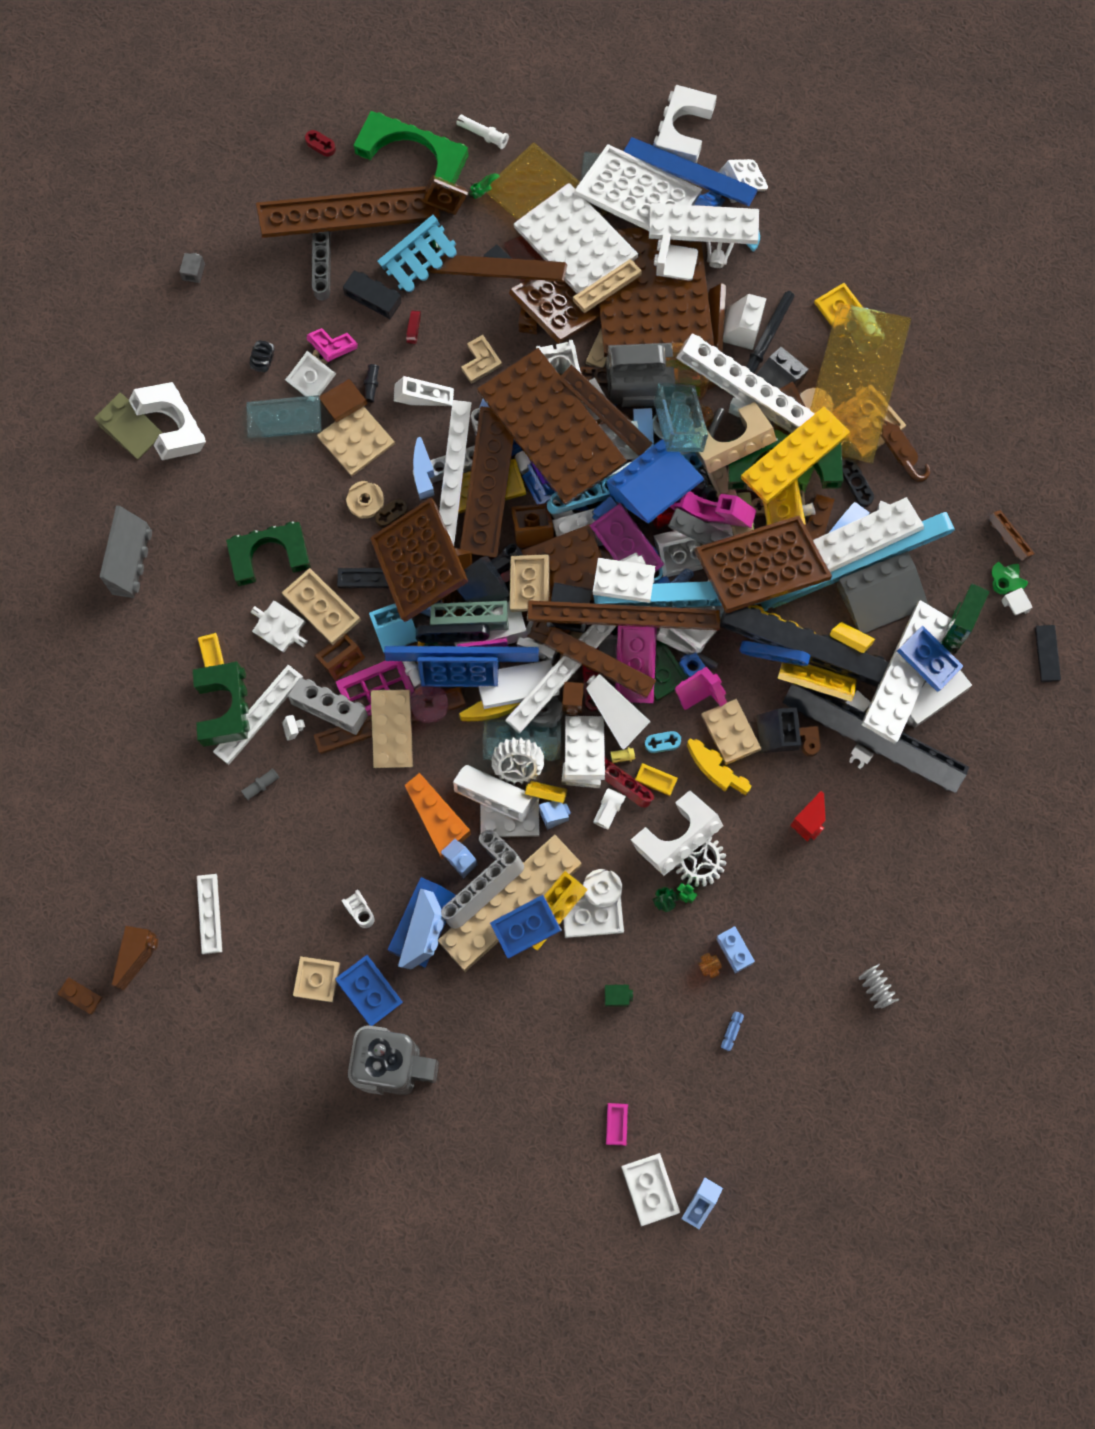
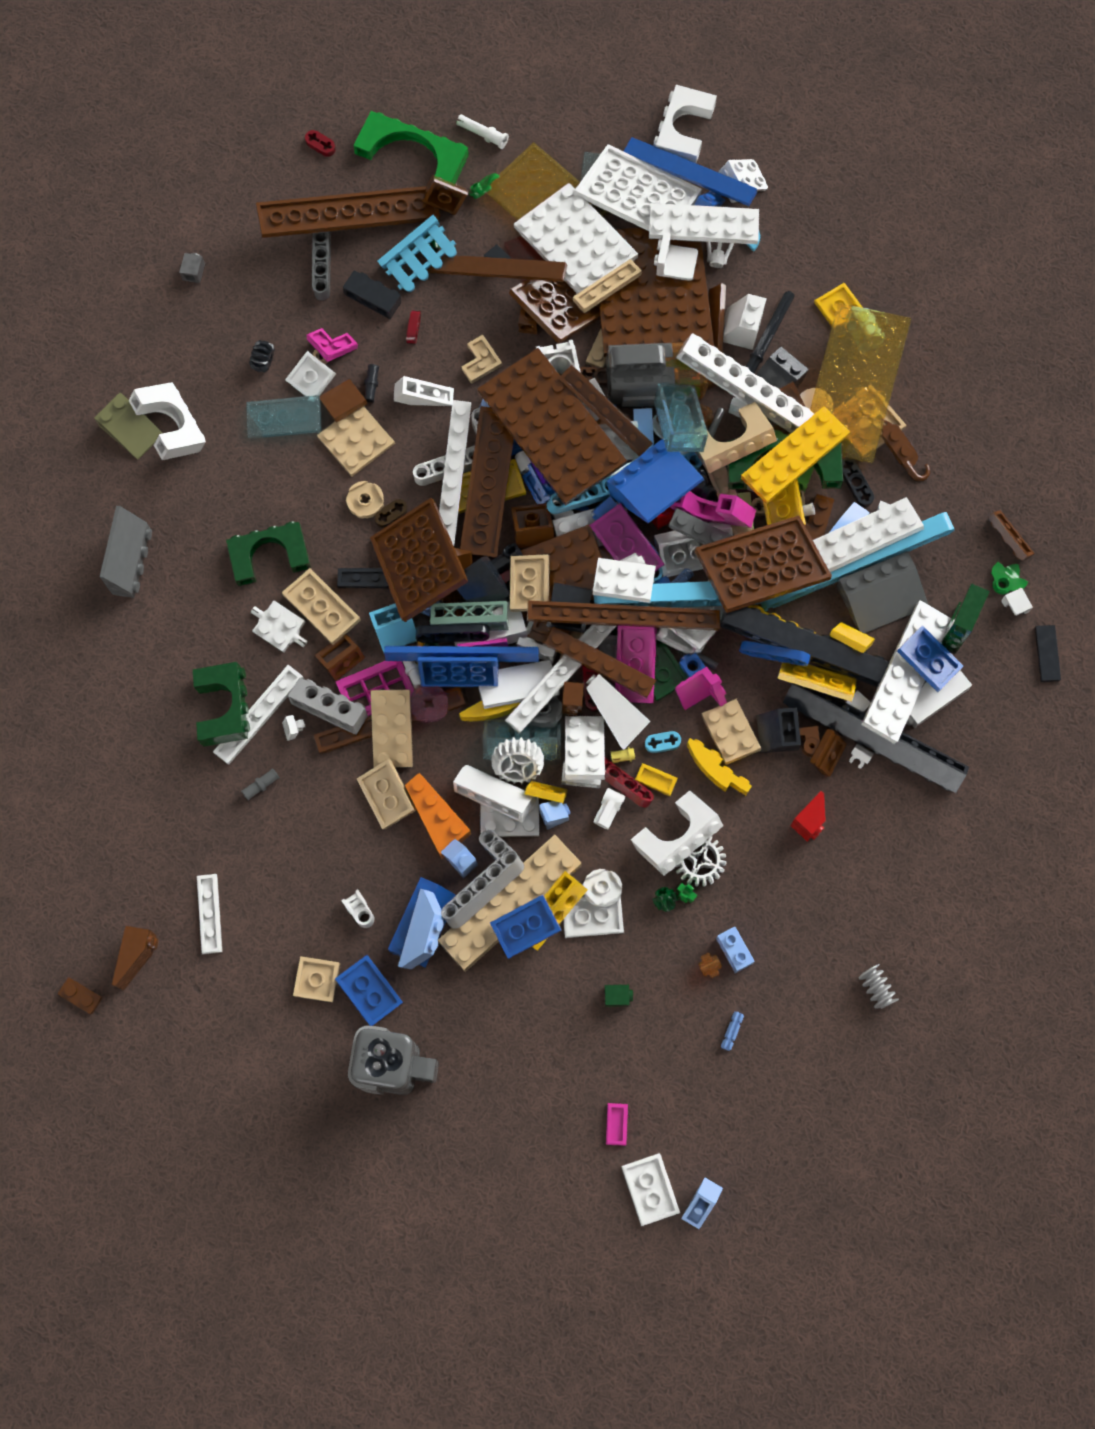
(210, 650): yellow tile -> none
(386, 794): none -> tan plate
(422, 470): light blue slope -> none
(828, 753): none -> reddish brown plate

